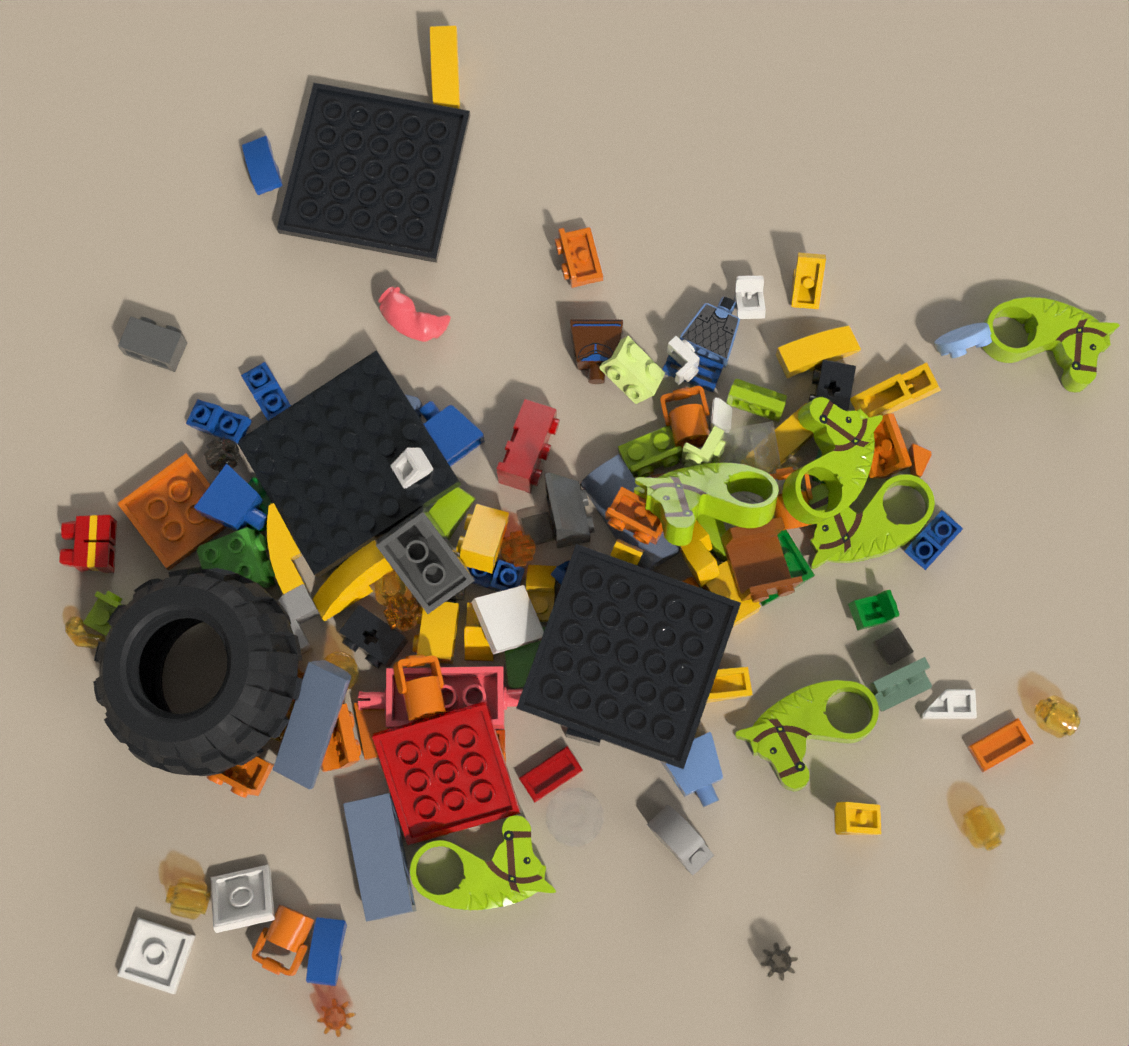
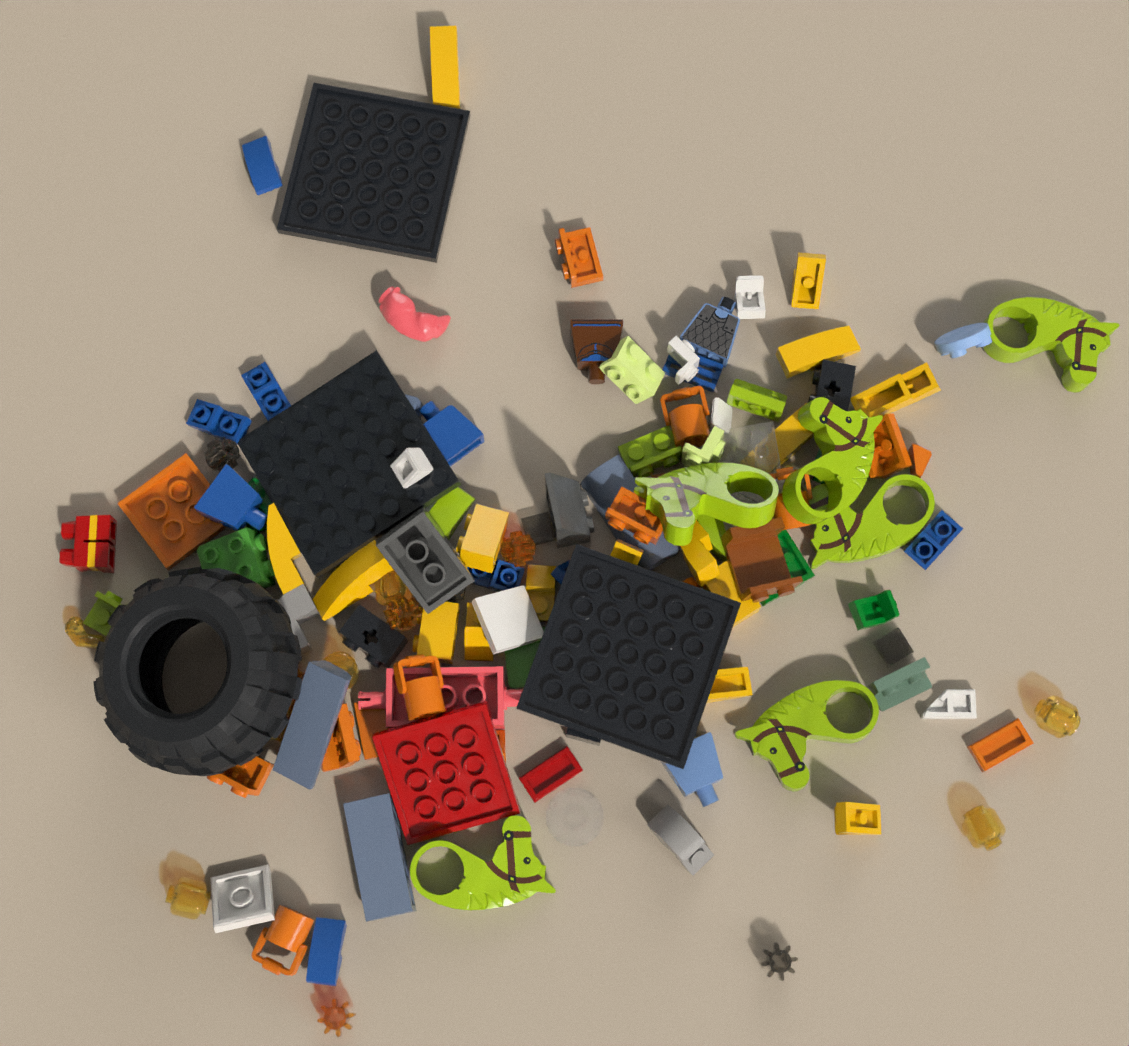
(153, 343): dark grey brick -> none
(156, 955): white tile -> none
(528, 446): red wedge -> none

